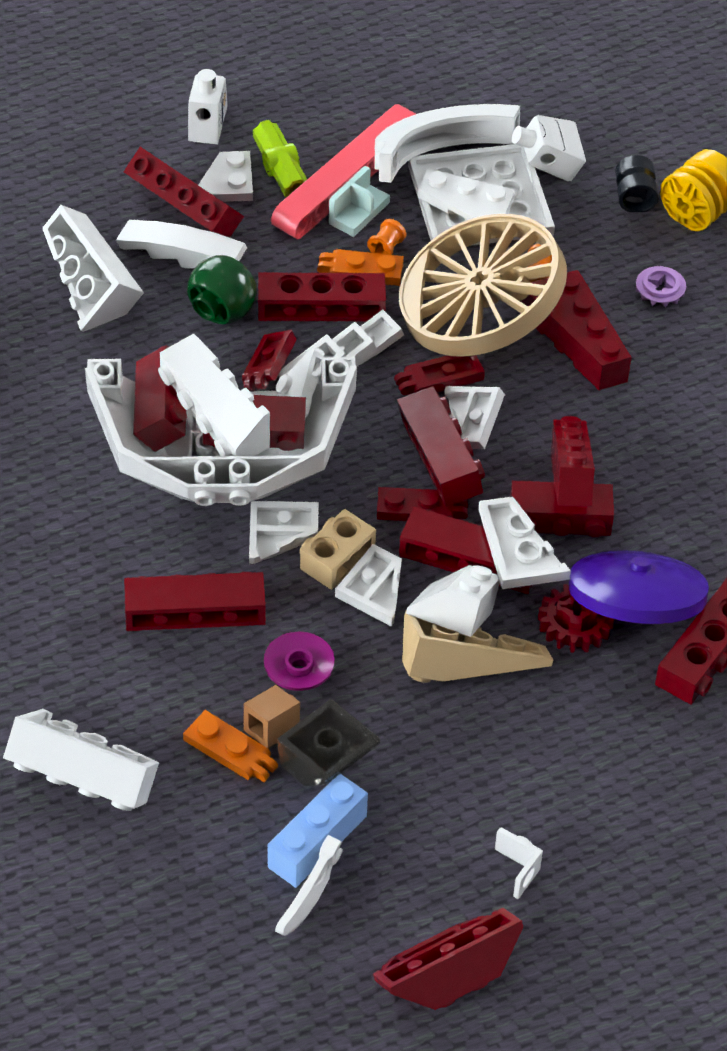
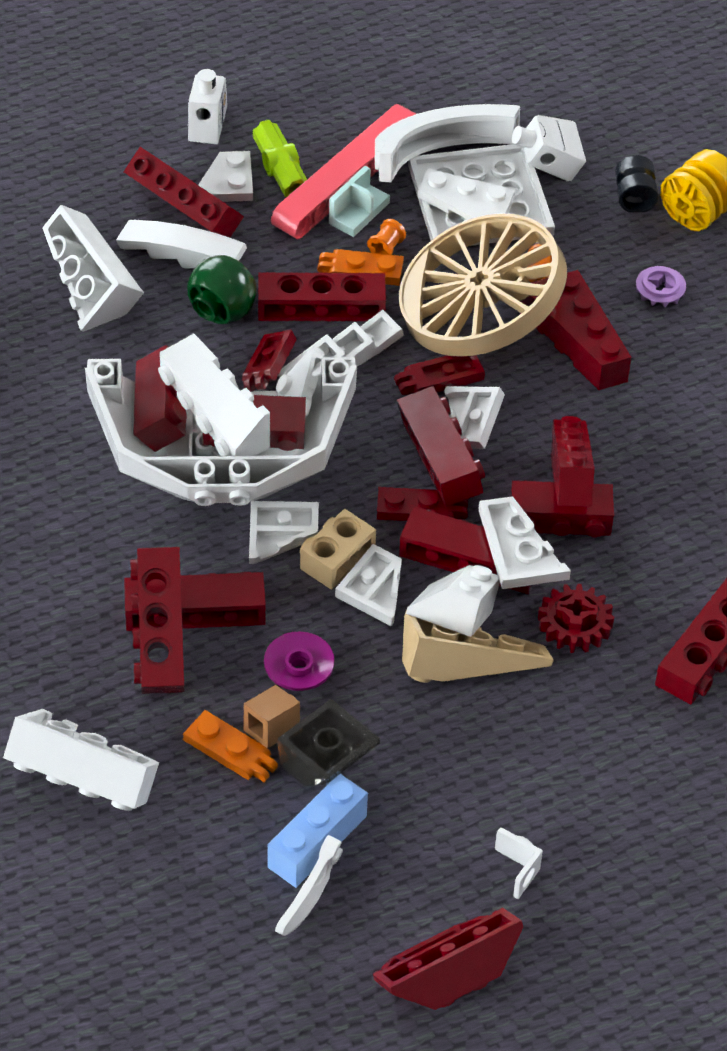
(160, 564): none -> dark red brick
(638, 587): dark purple dish -> none

